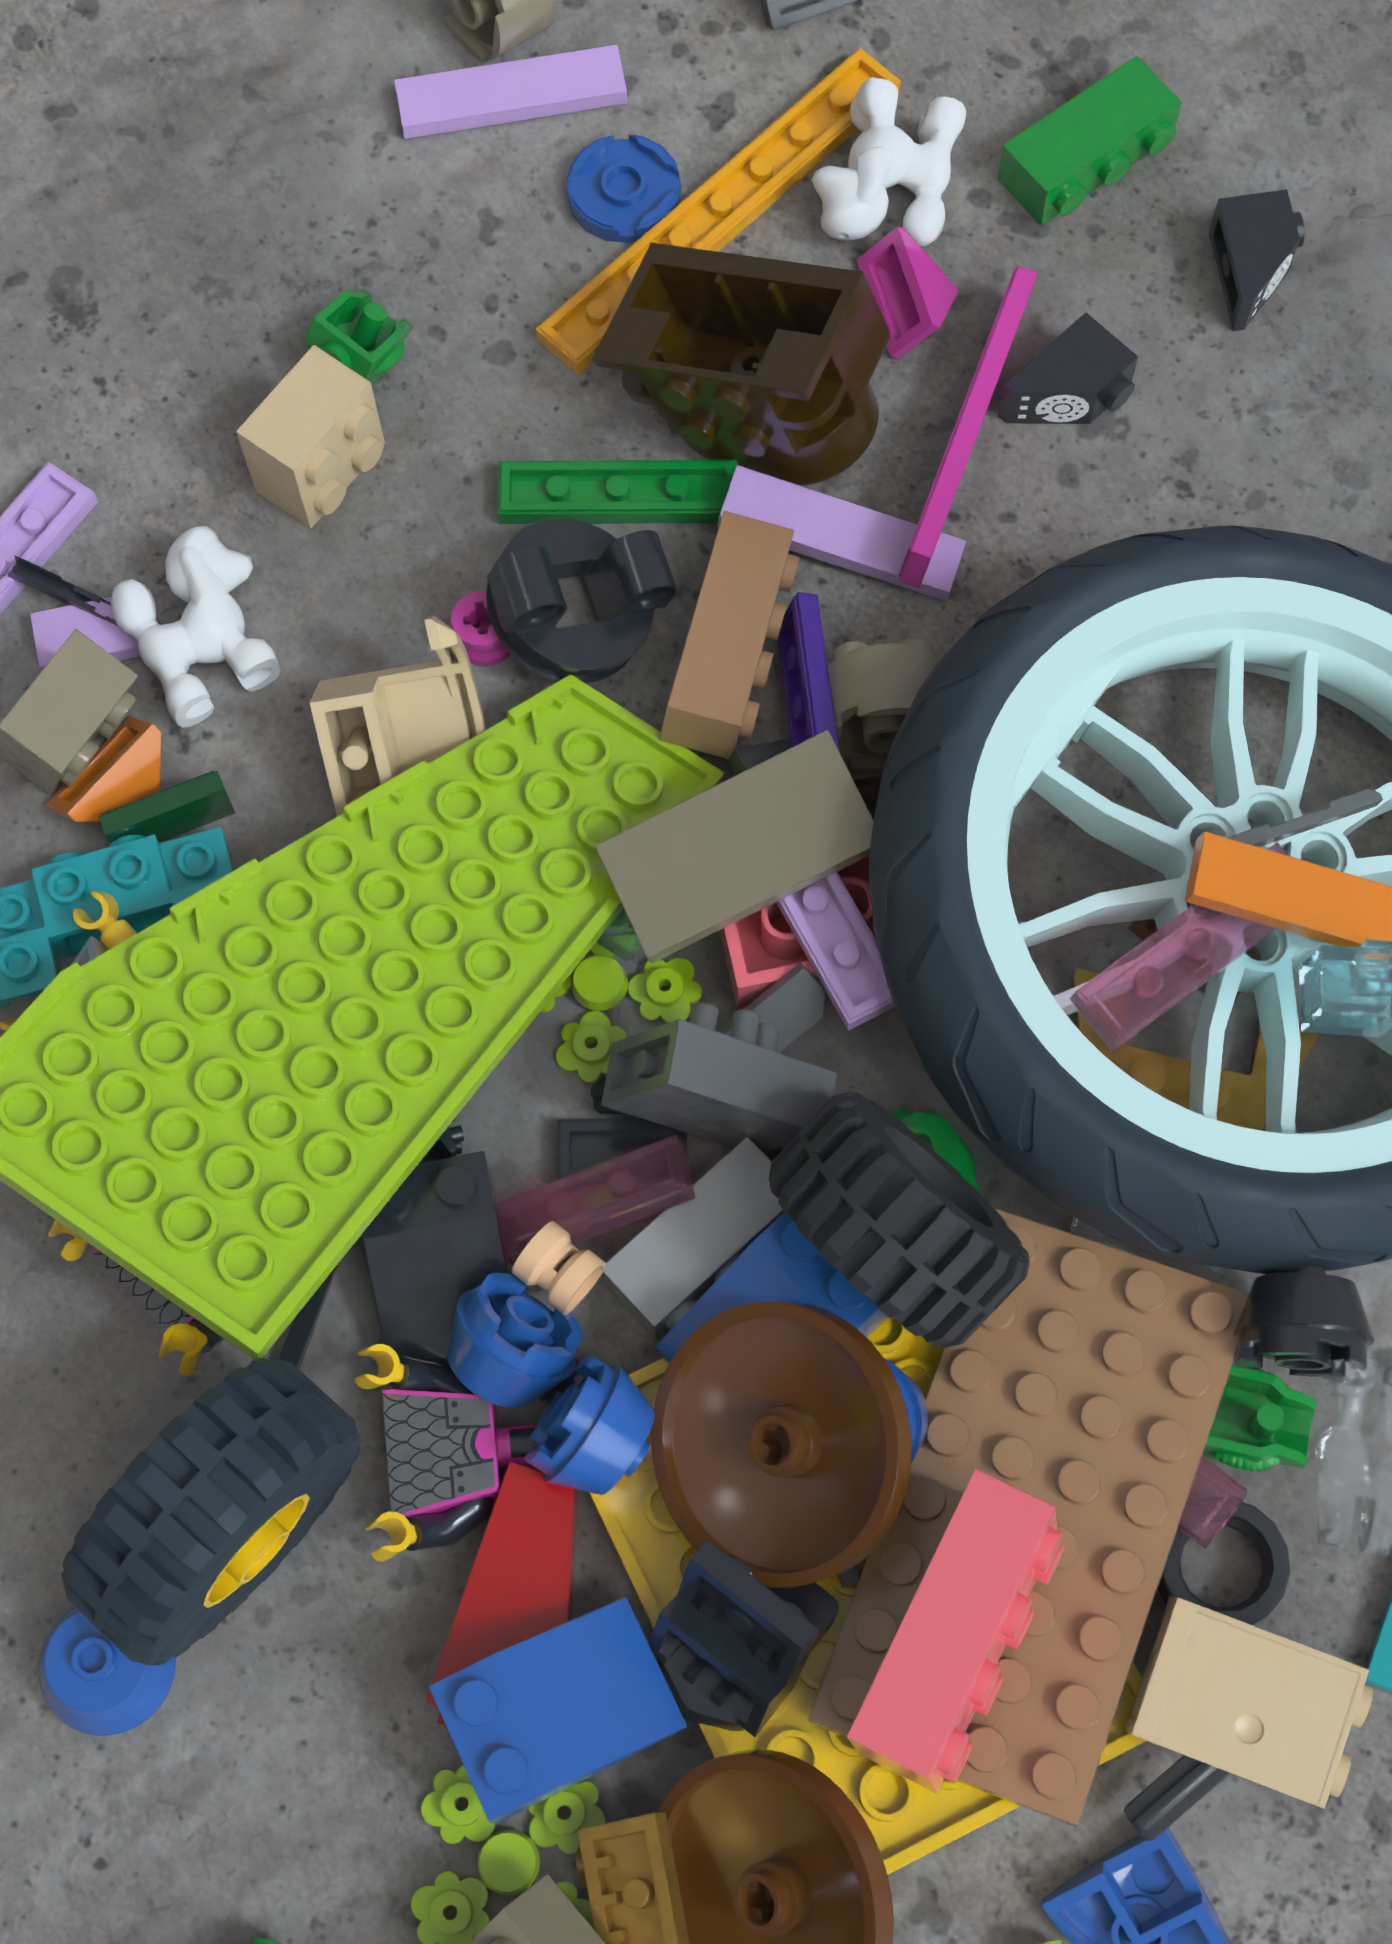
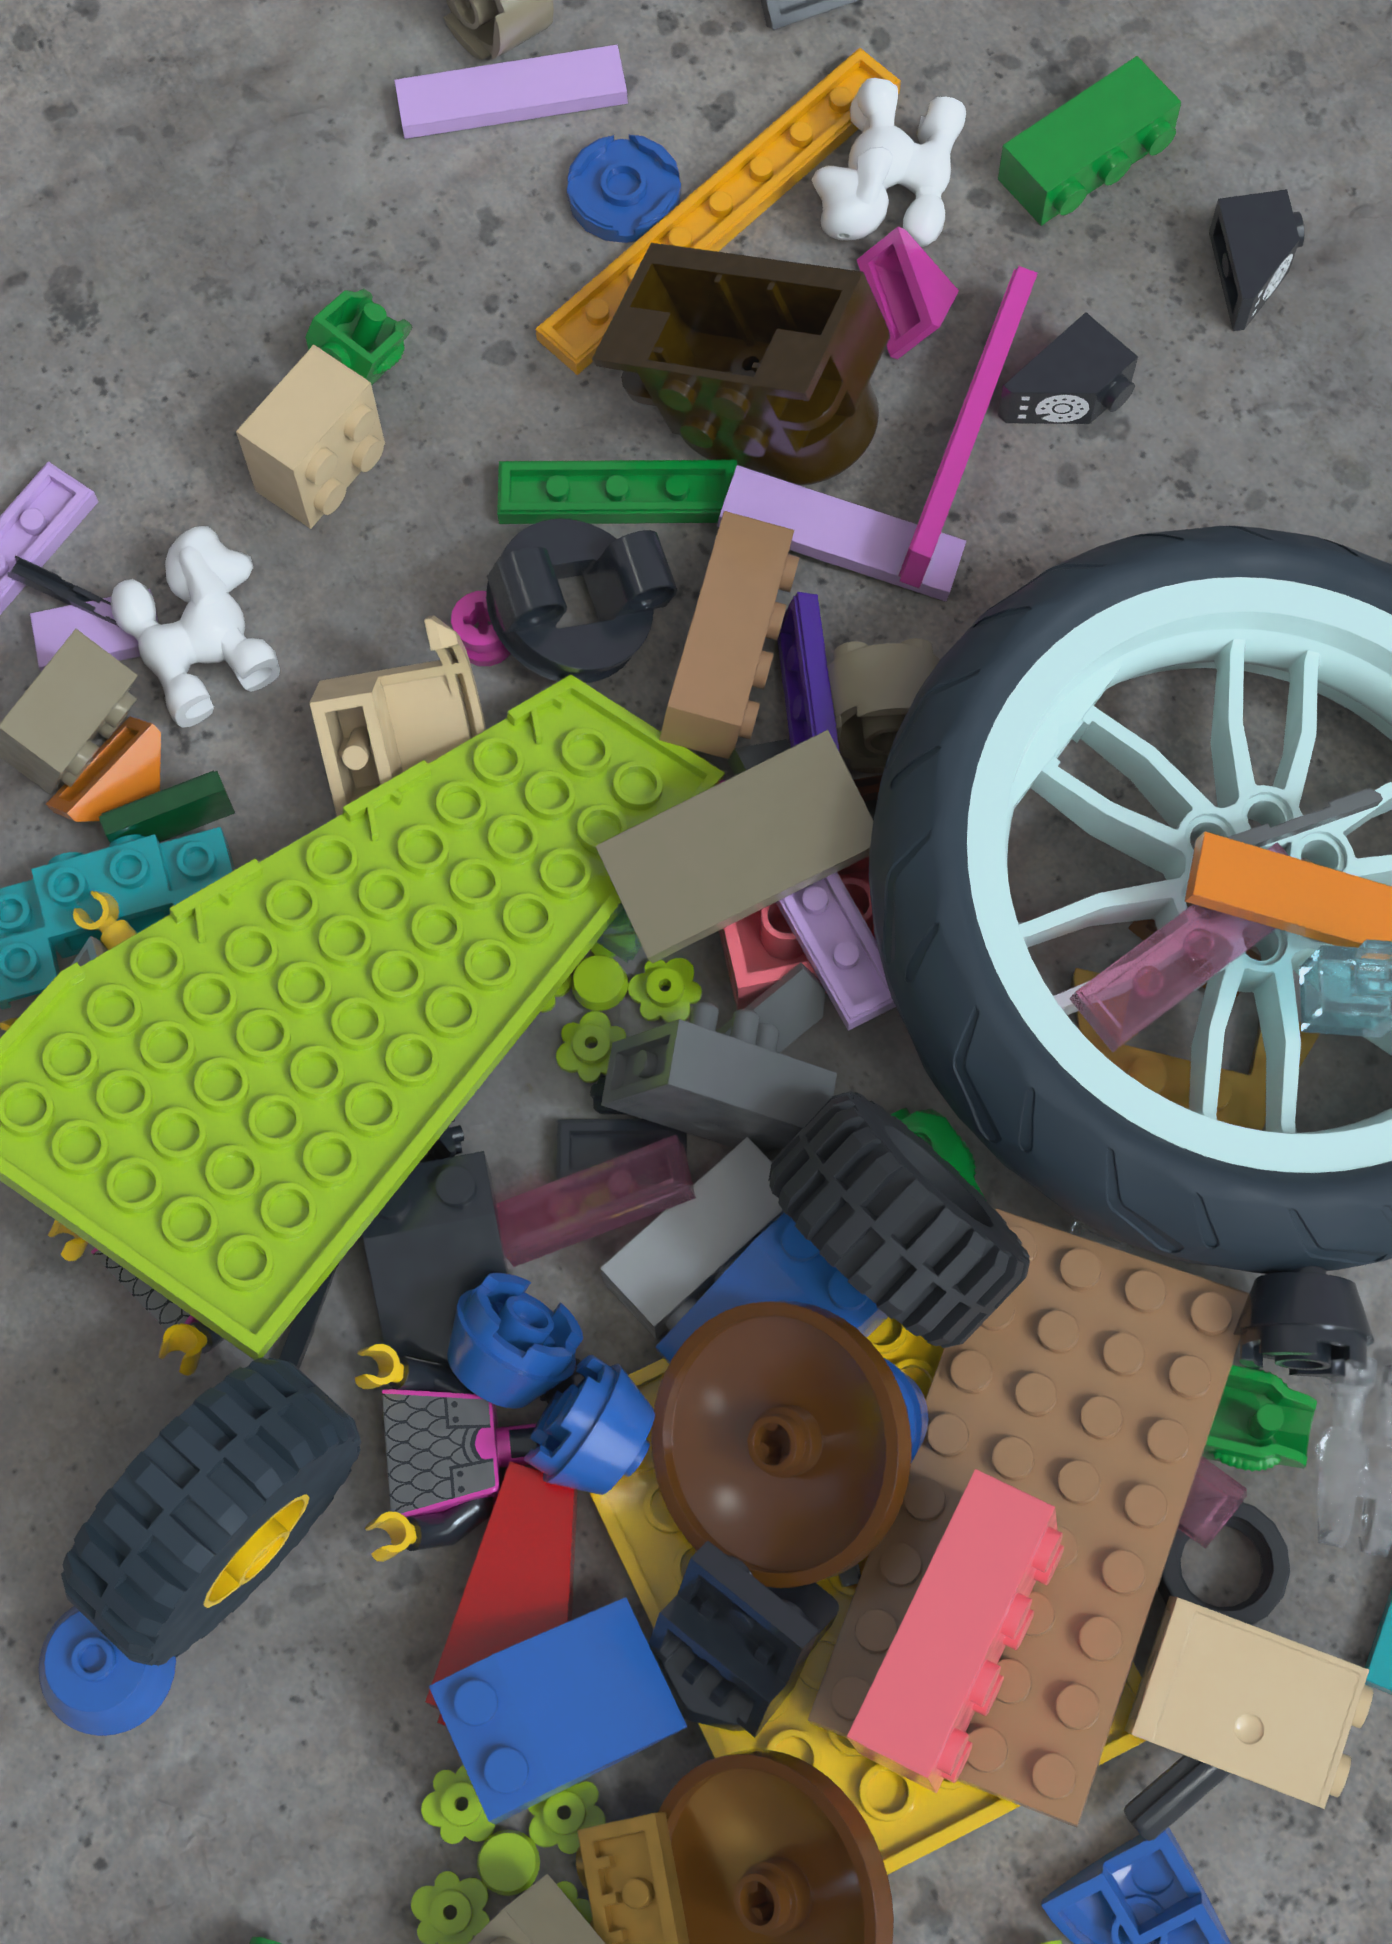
(558, 1267): light nougat wheel -> none

